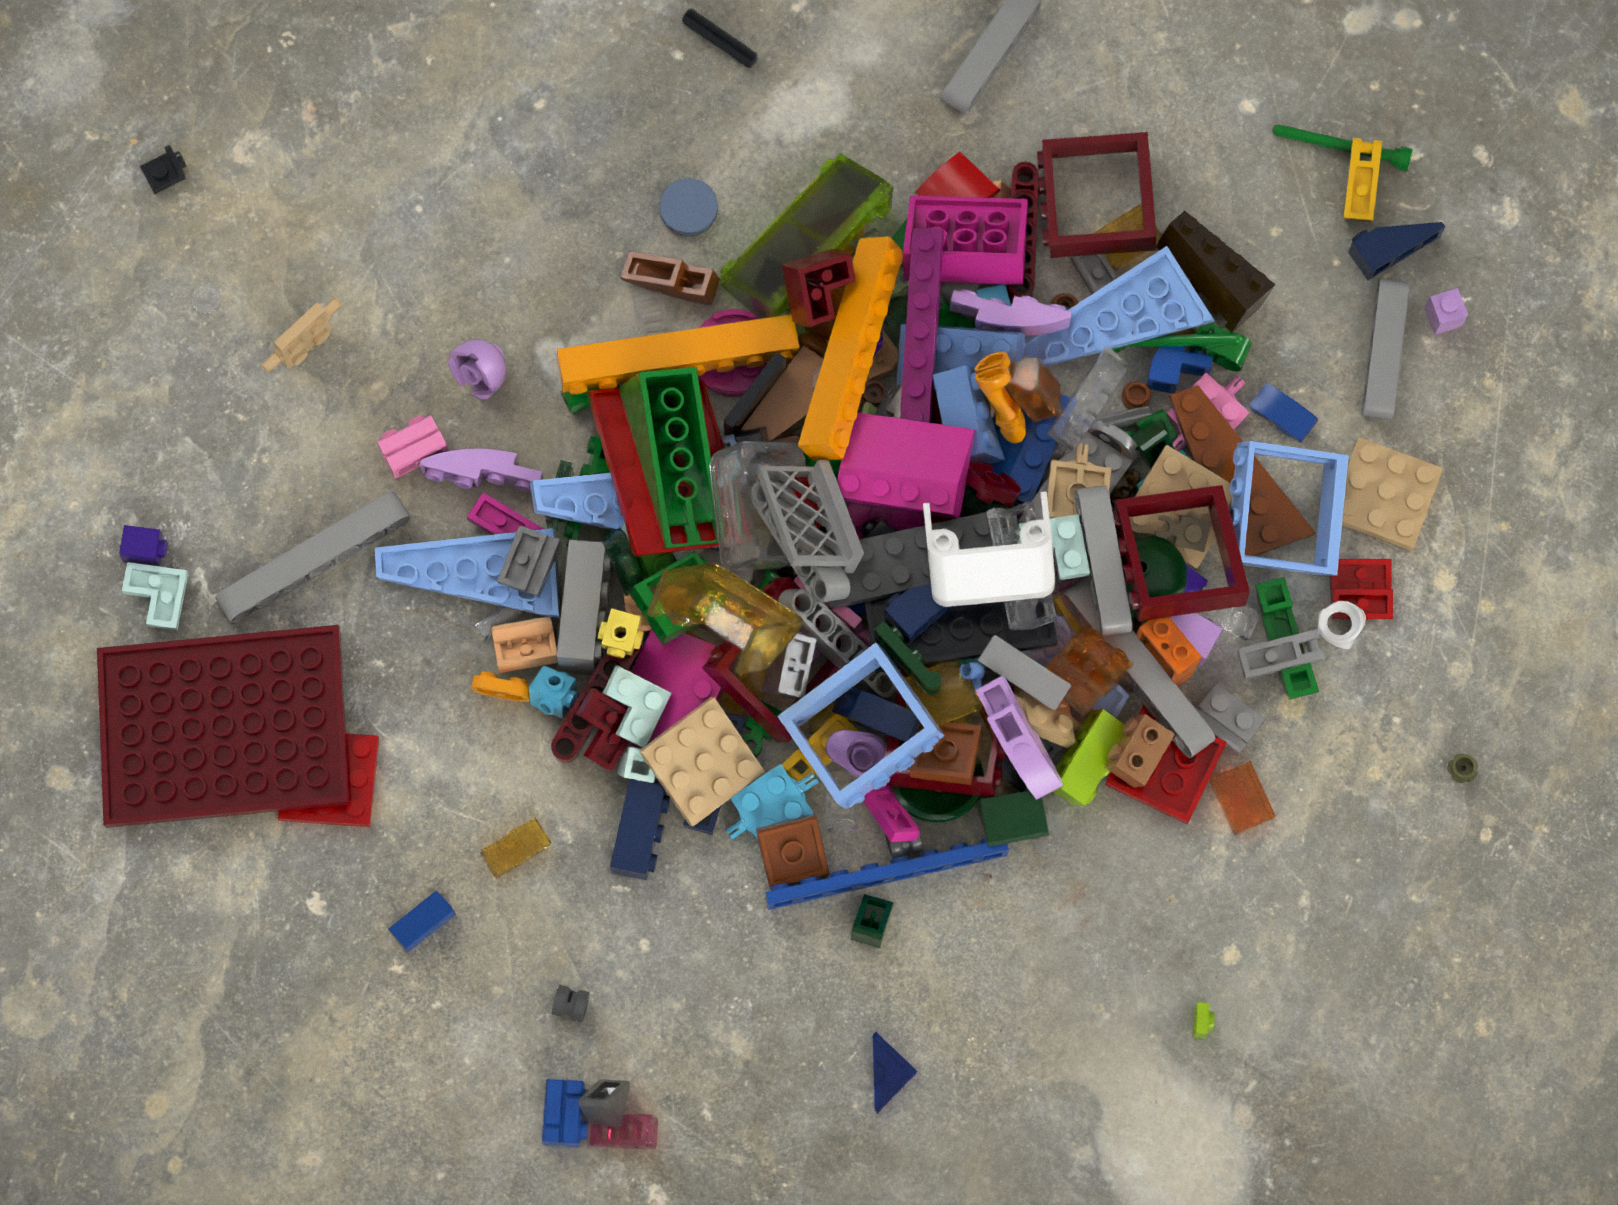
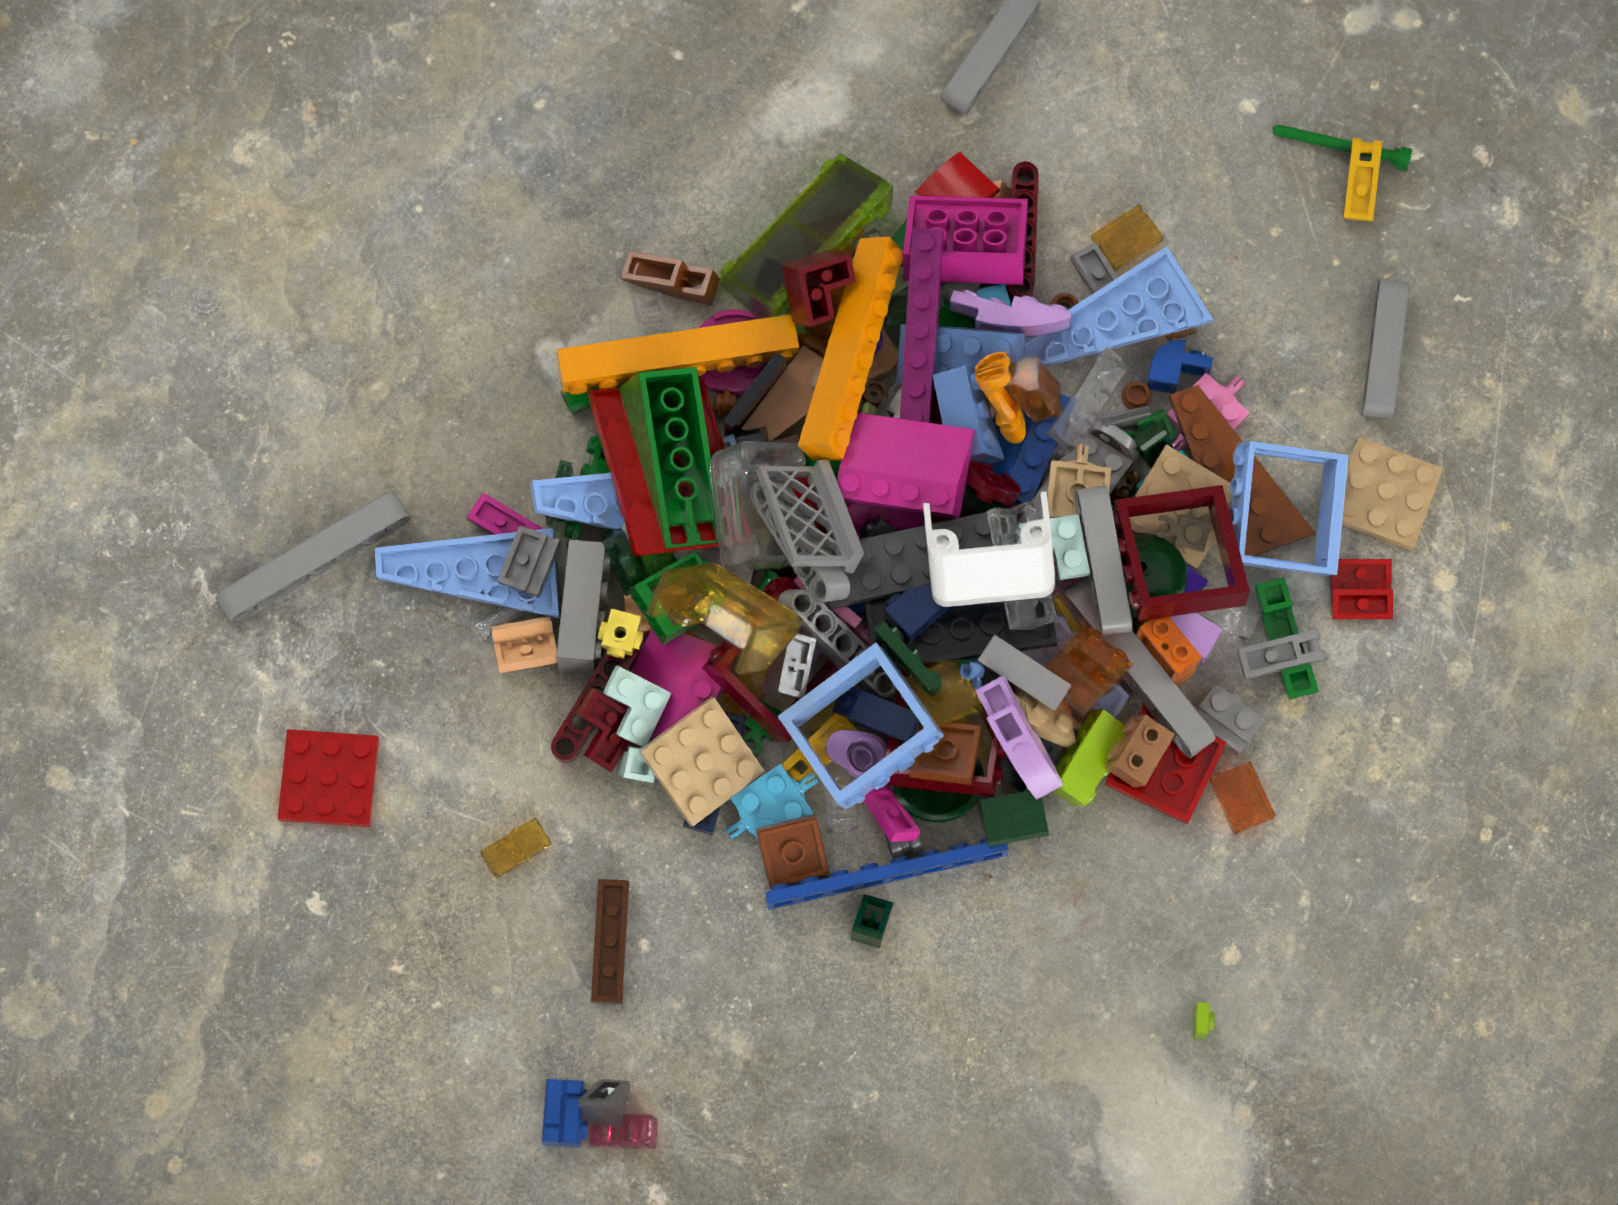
(142, 545): dark purple brick -> none
(163, 586): light aqua plate -> none
(164, 170): black bracket -> none
(222, 726): dark red plate -> none
(304, 334): tan plate -> none
(407, 447): bright pink brick -> none
(422, 921): blue slope -> none
(469, 467): lavender slope -> none
(479, 365): lavender cylinder -> none
(489, 684): light orange plate -> none
(553, 692): medium azure brick -> none
(570, 1003): dark grey wheel -> none
(610, 941): none -> reddish brown plate
(639, 829): dark blue brick -> none
(688, 207): sand blue tile -> none
(720, 38): black axle -> none
(723, 403): none -> dark orange plate
(890, 1072): clear blue tile -> none
(1098, 242): dark red window -> none
(1188, 340): green piece -> none
(1216, 270): dark brown wedge -> none
(1228, 357): green piece -> none
(1283, 412): blue slope -> none
(1358, 621): white piece -> none
(1388, 245): dark blue slope -> none
(1446, 311): lavender brick -> none
(1466, 761): olive plate -> none

